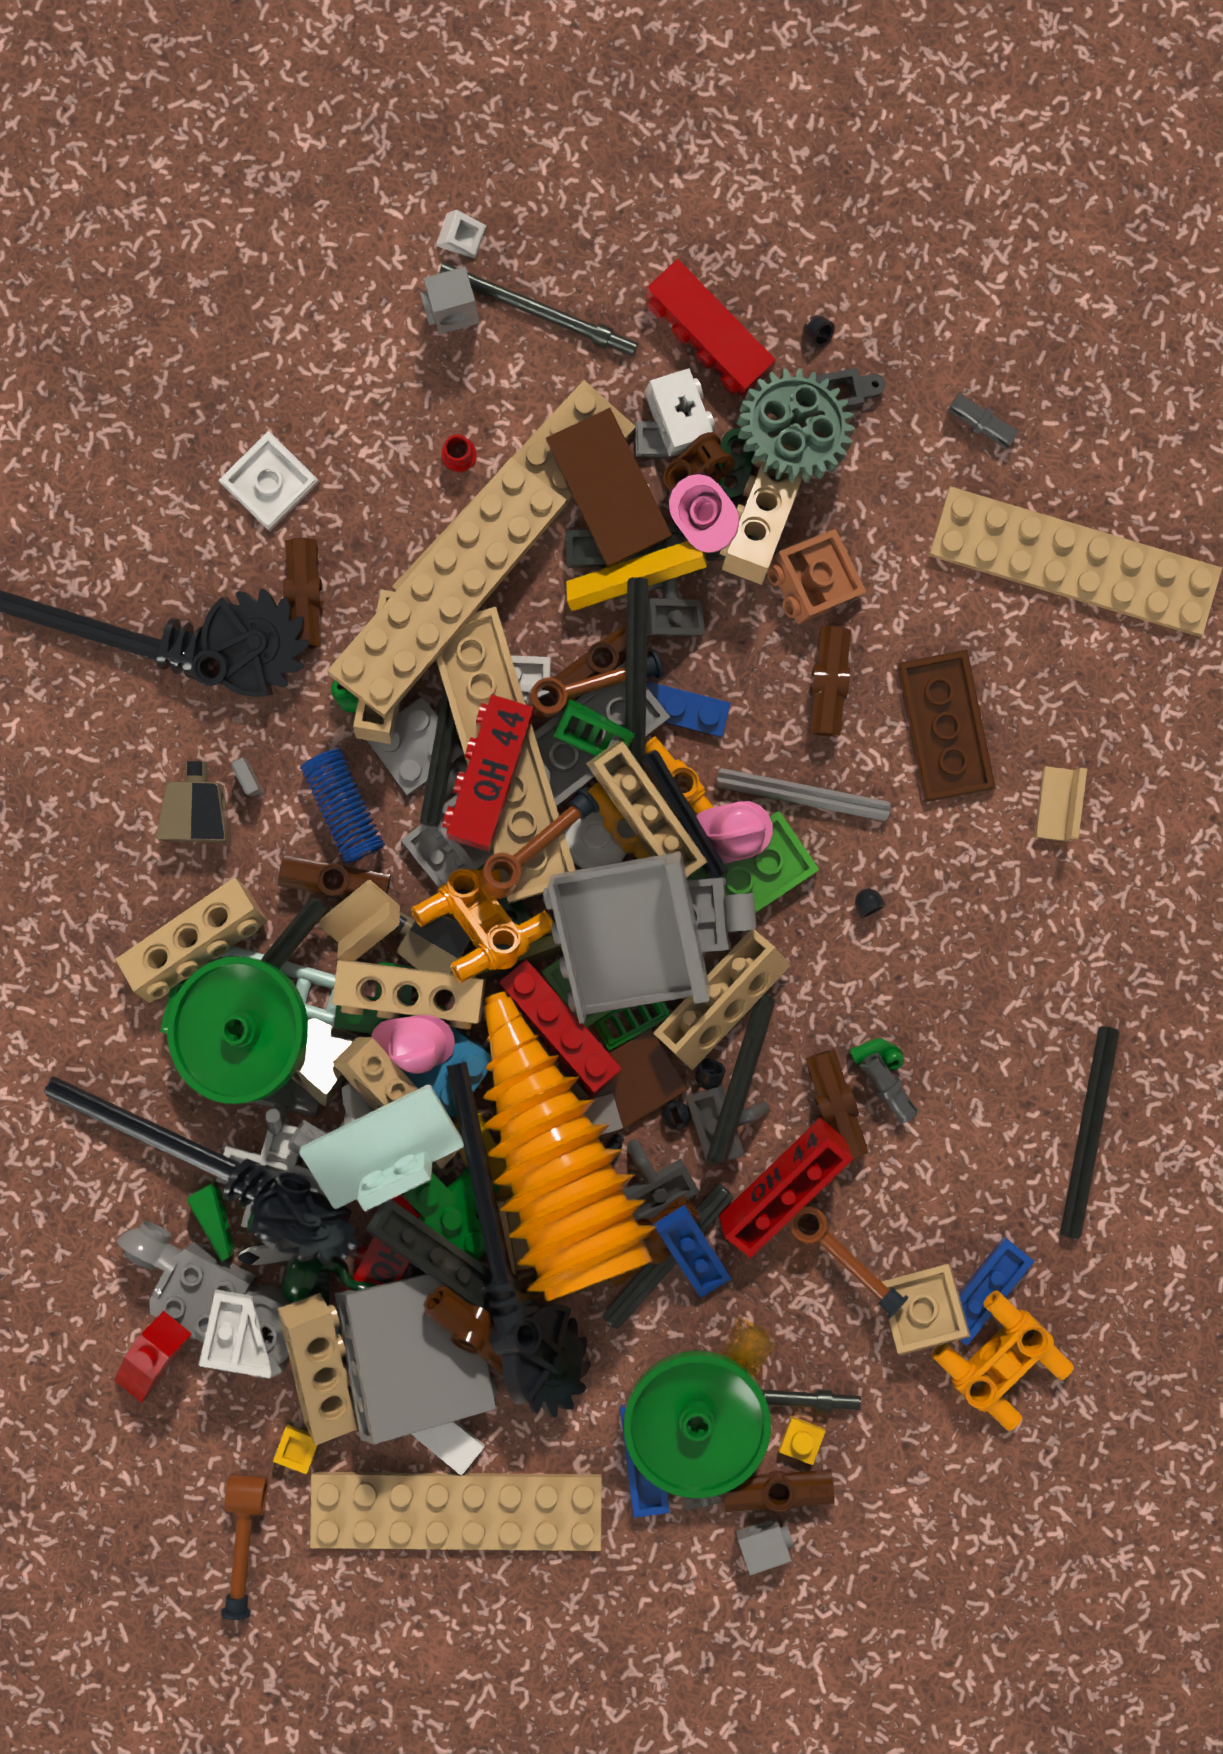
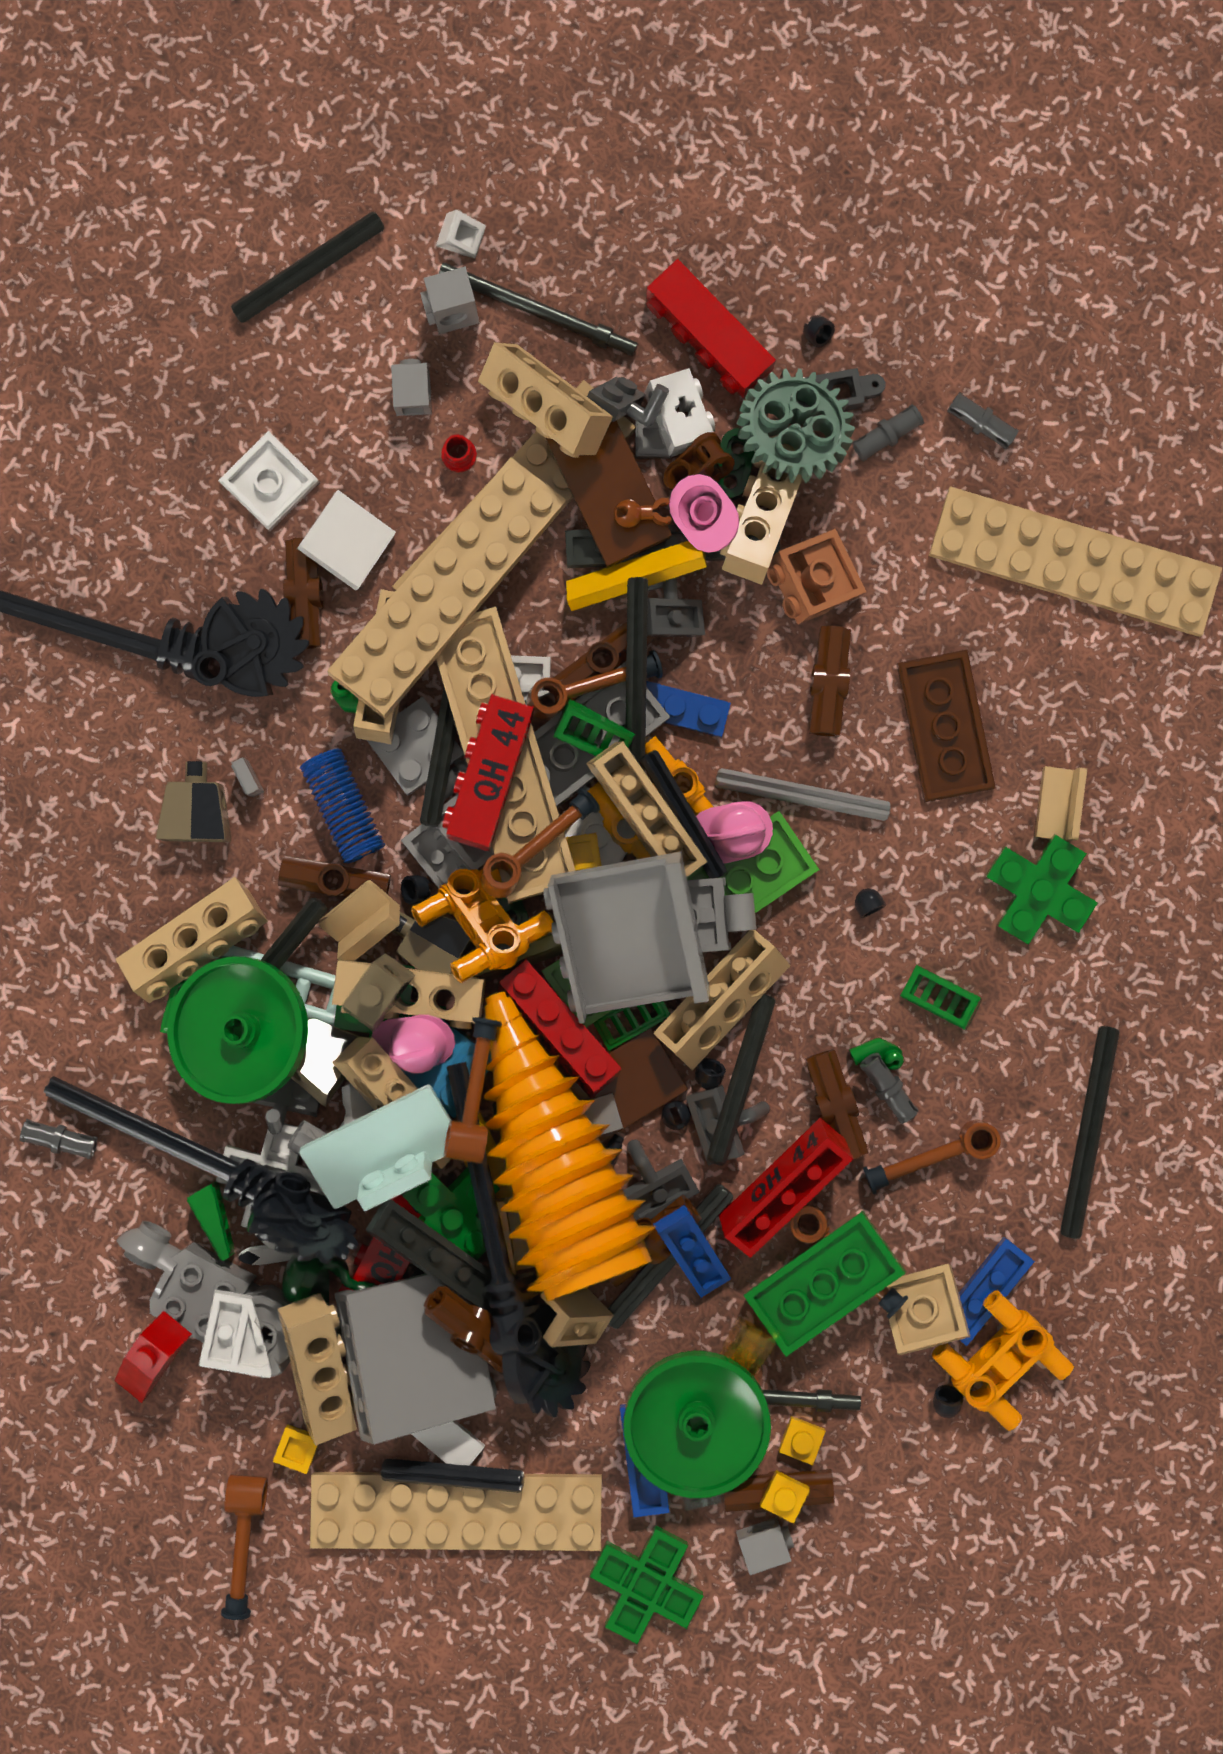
(58, 1139): none -> dark grey pin
(307, 267): none -> pearl dark grey axle
(346, 540): none -> white tile
(377, 991): none -> dark tan torso
(408, 889): none -> black hinge
(411, 388): none -> light grey brick
(452, 1475): none -> black axle
(466, 1139): none -> dark orange piece
(545, 400): none -> tan brick
(578, 1319): none -> tan panel
(584, 851): none -> yellow tile
(622, 398): none -> dark grey plate
(634, 513): none -> dark orange arm
(646, 1584): none -> green plate
(784, 1496): none -> yellow plate
(824, 1283): none -> green hinge
(879, 1177): none -> dark orange piece
(888, 432): none -> dark grey pin
(947, 1401): none -> black hinge
(968, 1012): none -> green slope
(1041, 889): none -> green plate

